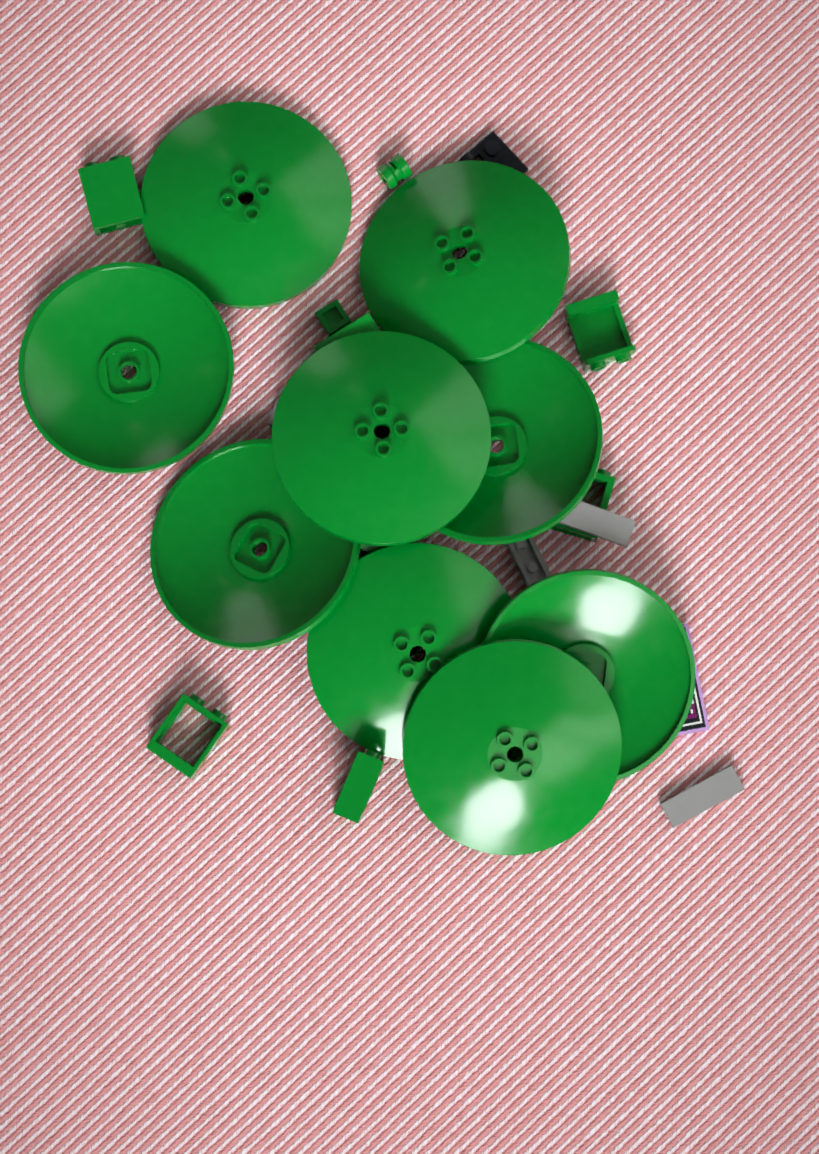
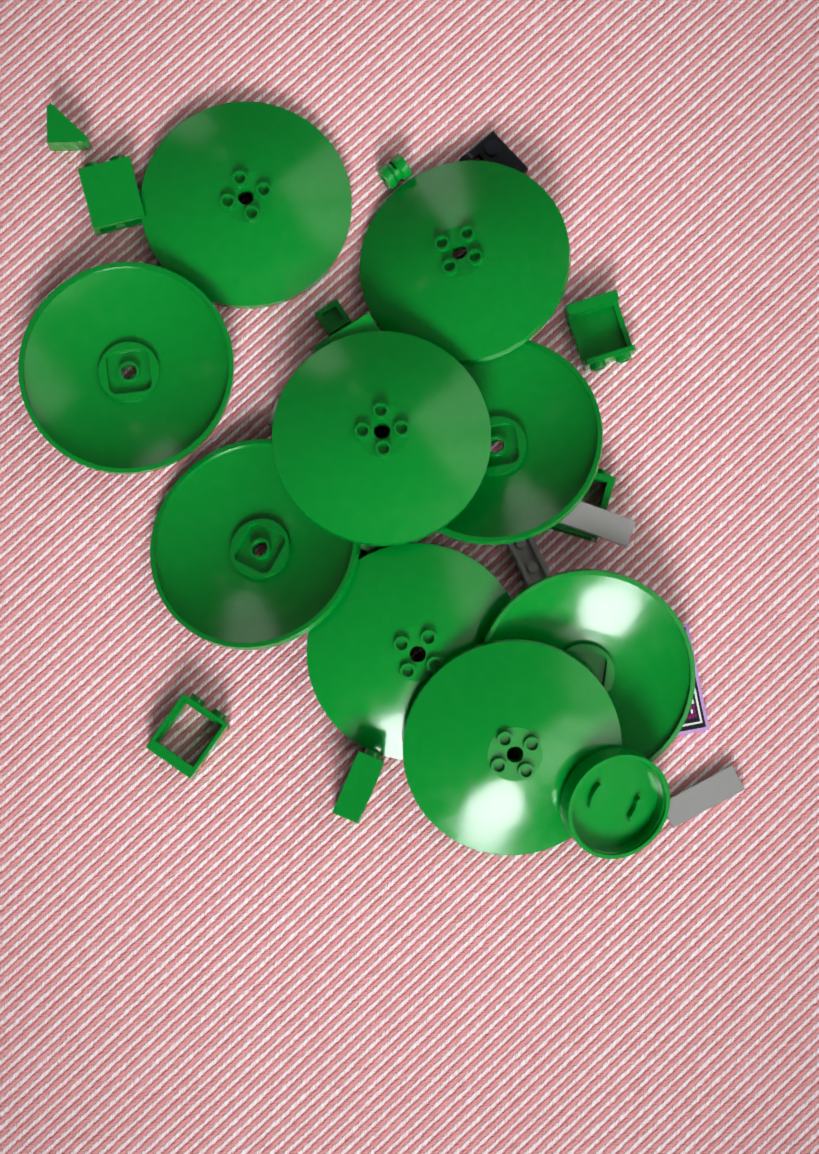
(63, 134): none -> green slope
(615, 803): none -> green brick

